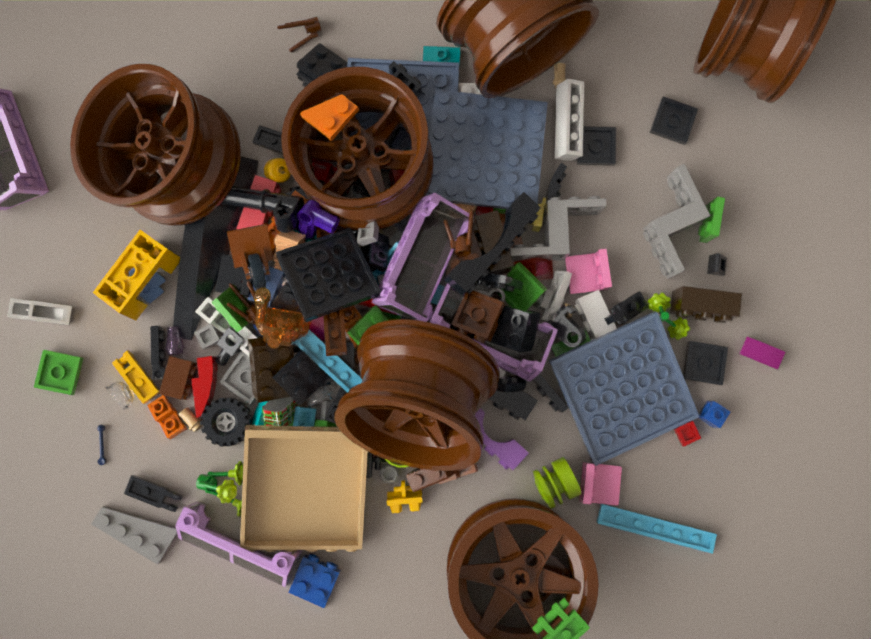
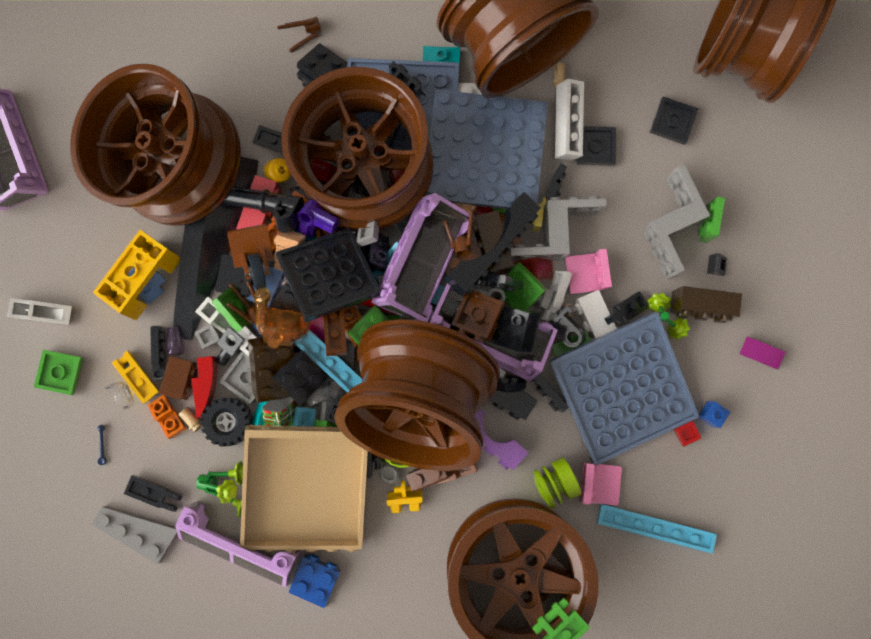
(331, 115): orange wing -> none
(705, 363): black plate -> none

